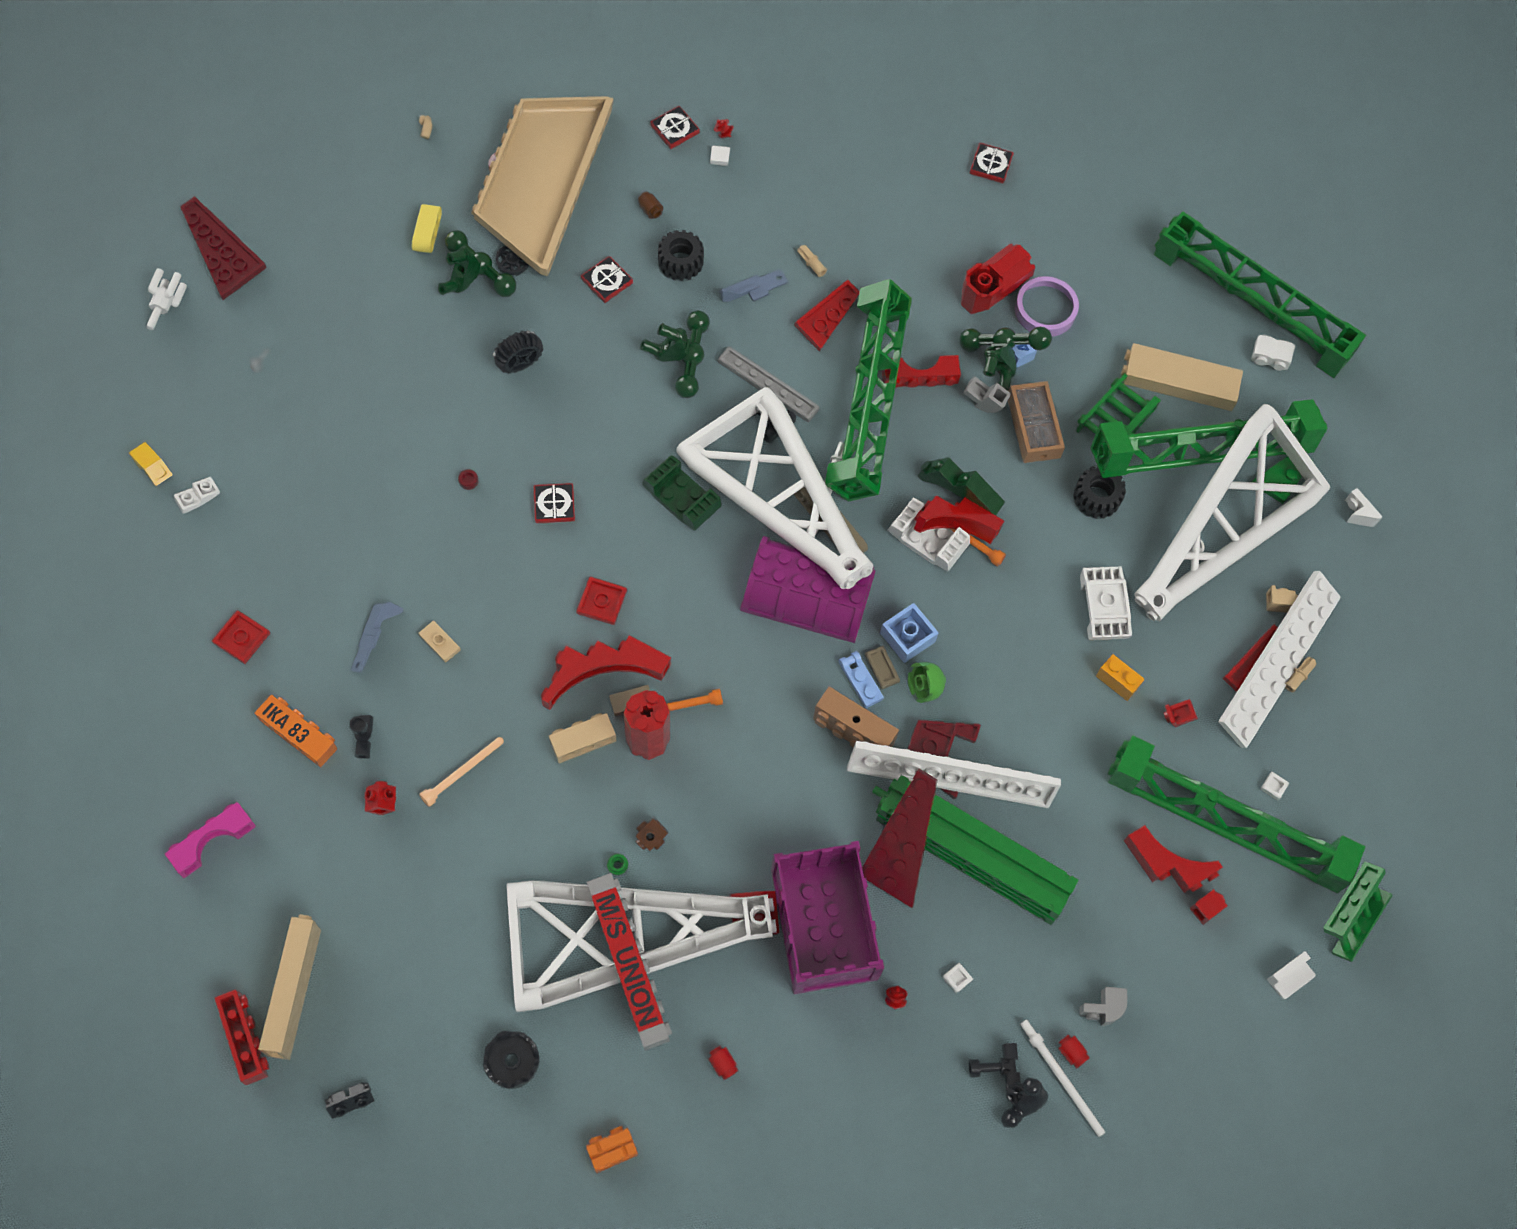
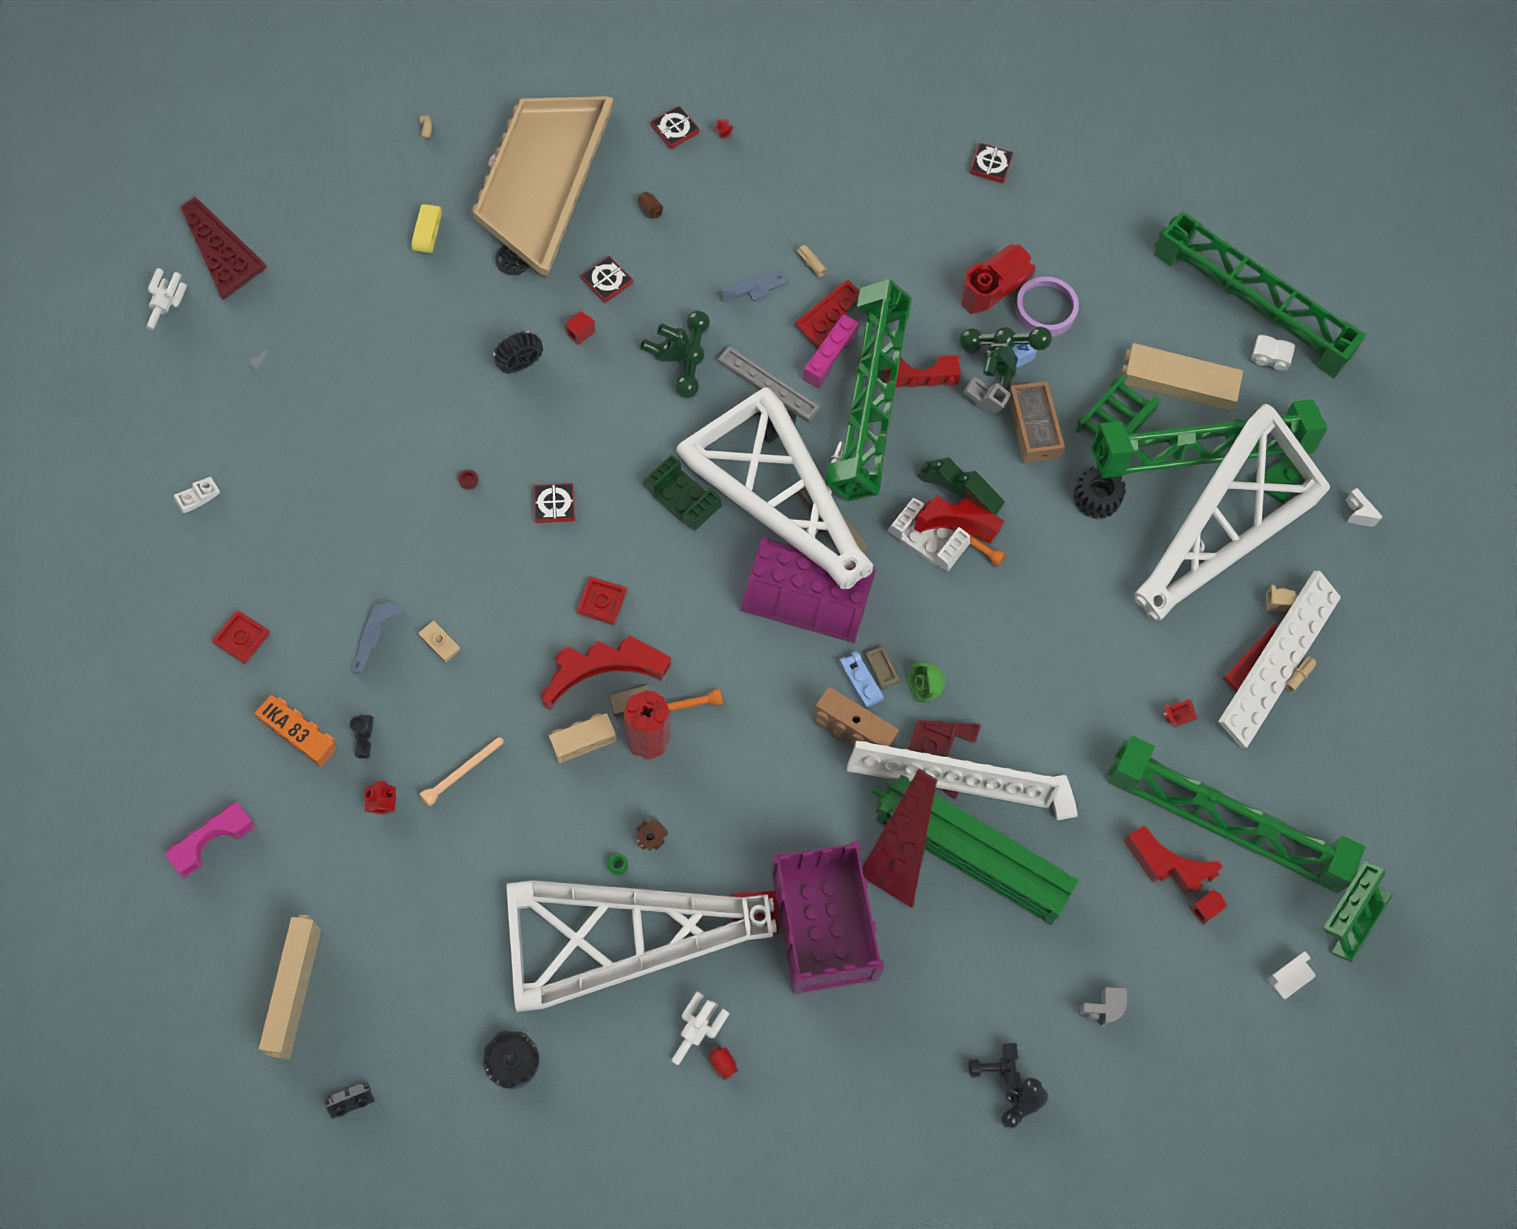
(151, 463): yellow slope -> none
(241, 1037): red brick -> none
(469, 265): dark green connector -> none
(580, 327): none -> red brick
(612, 1149): orange brick -> none
(628, 961): brick -> none
(680, 243): black tyre -> none
(698, 1026): none -> white plant
(720, 155): white tile -> none
(823, 360): none -> dark pink arch
(896, 997): red wheel -> none
(909, 633): light blue brick -> none
(957, 978): white tile -> none
(1037, 1041): white bar -> none
(1064, 802): none -> white slope
(1073, 1051): red brick -> none
(1106, 603): white plate -> none
(1120, 677): light orange brick -> none
(1274, 786): white tile -> none

